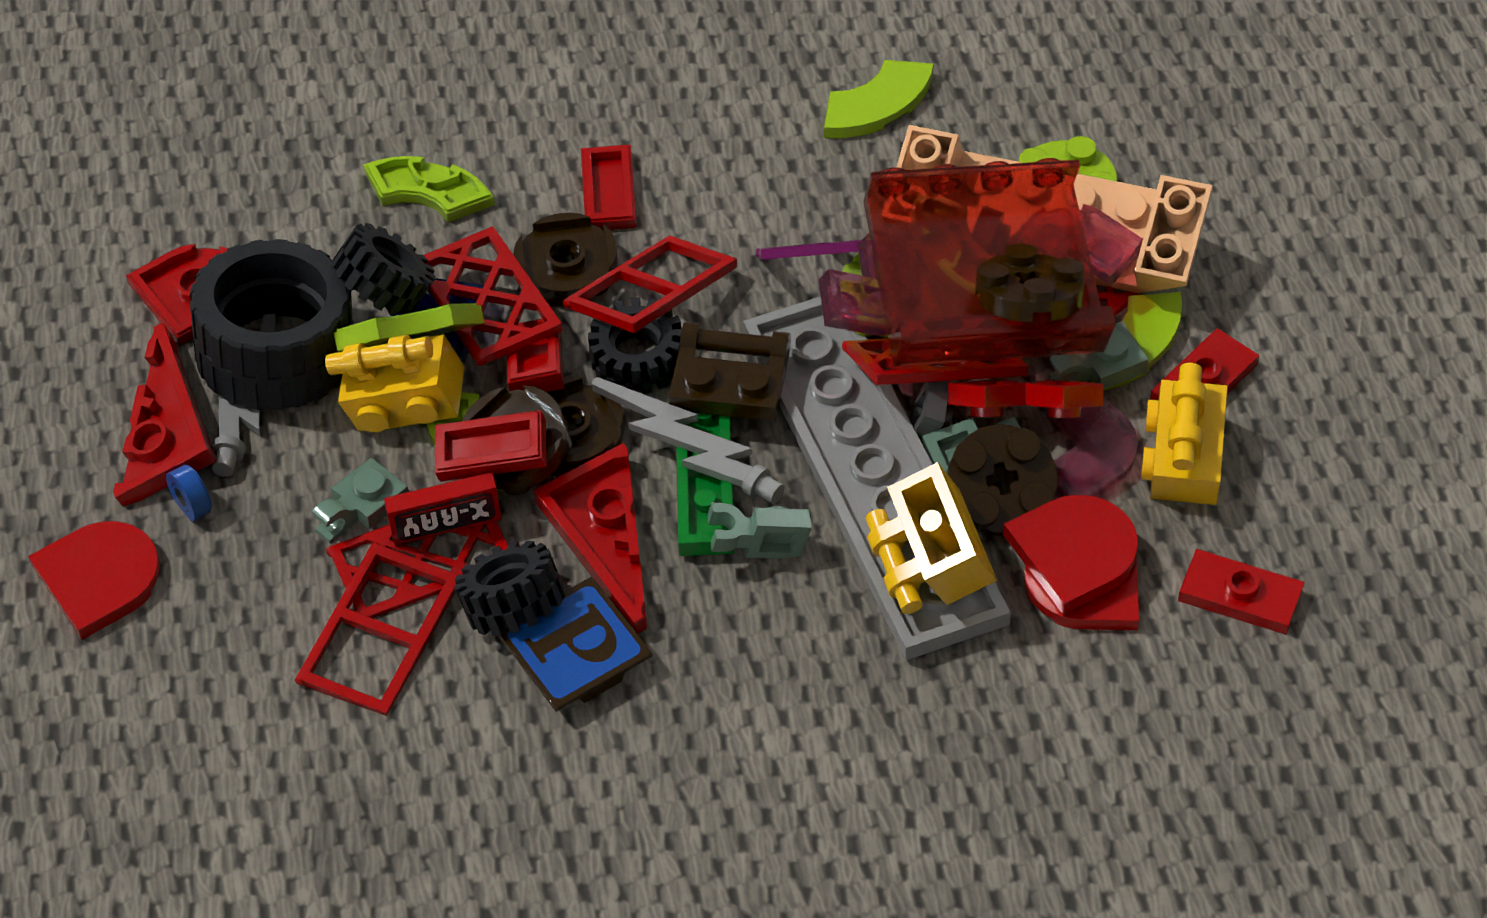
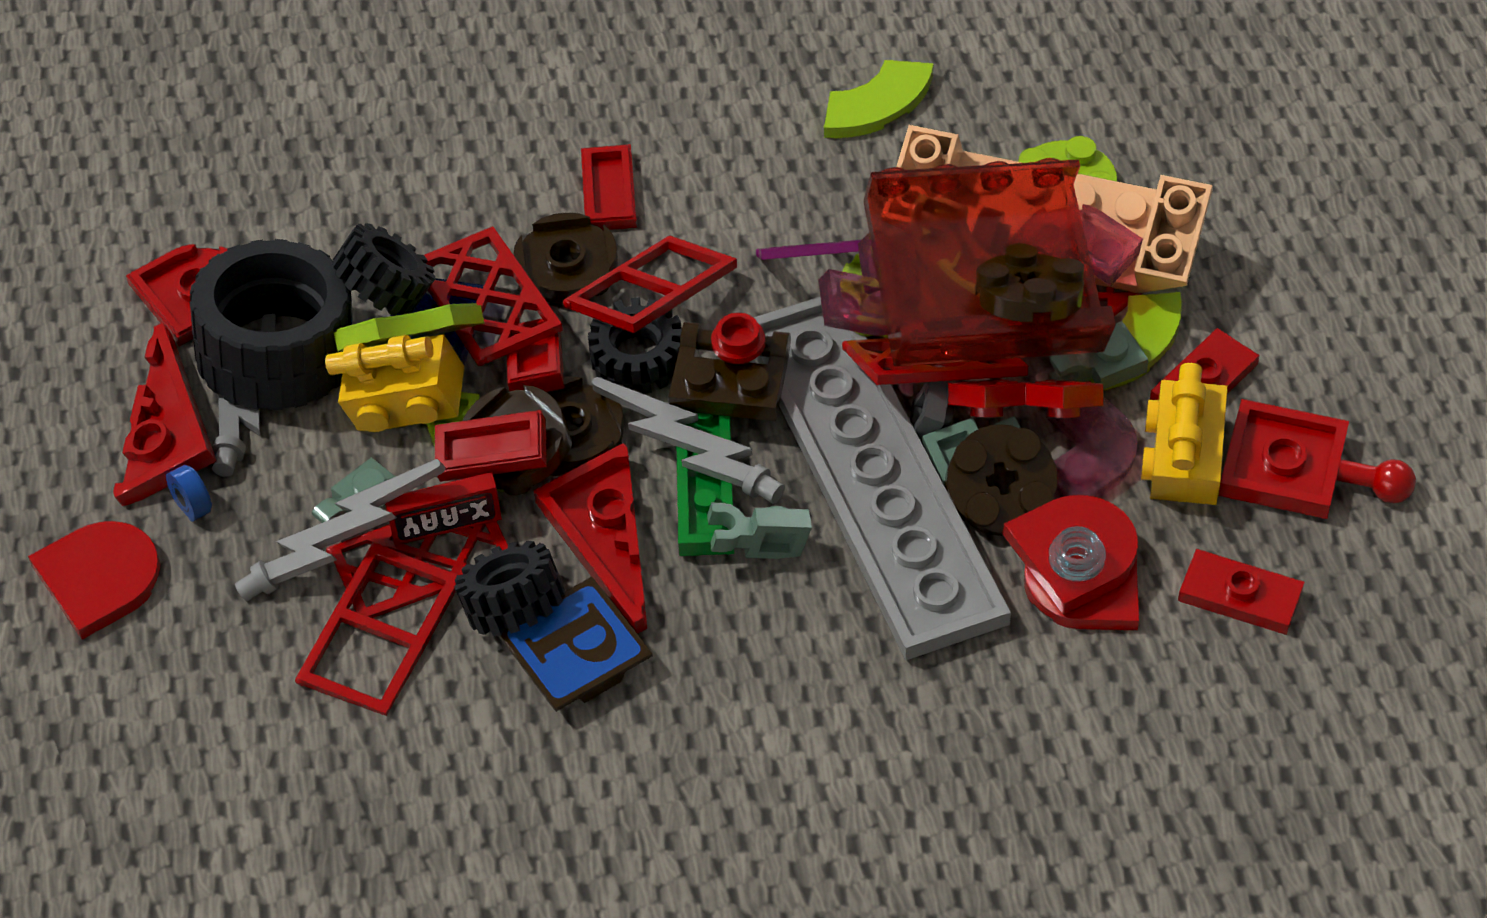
(307, 544): none -> light grey piece
(420, 182): lime tile -> none
(738, 338): none -> red plate
(941, 537): yellow brick -> none
(1078, 542): none -> clear light blue plate
(1294, 460): none -> red plate

